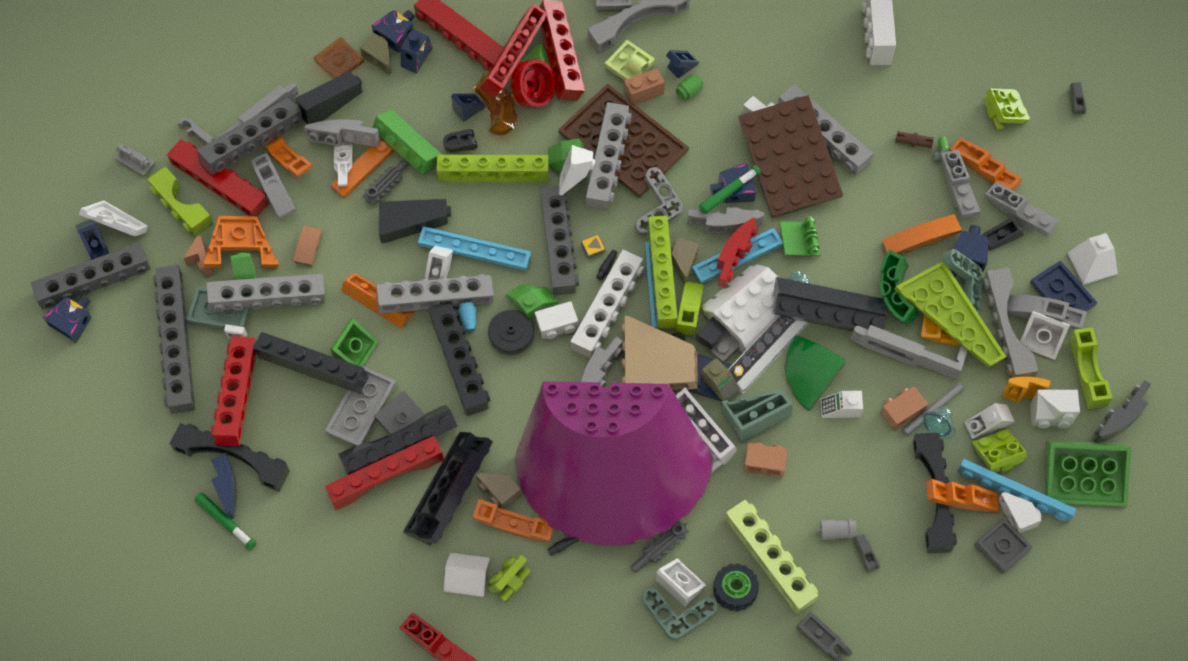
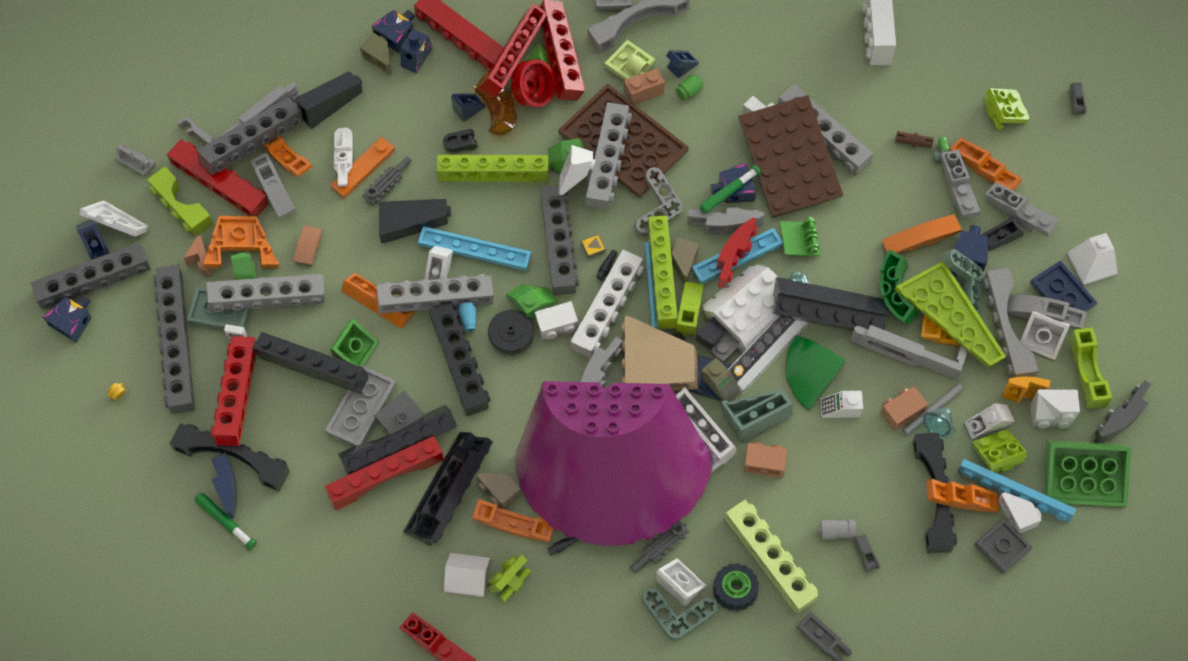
(116, 391): none -> yellow plate
(338, 58): clear orange tile -> none
(339, 131): light grey slope -> none
(406, 141): bright green brick -> none

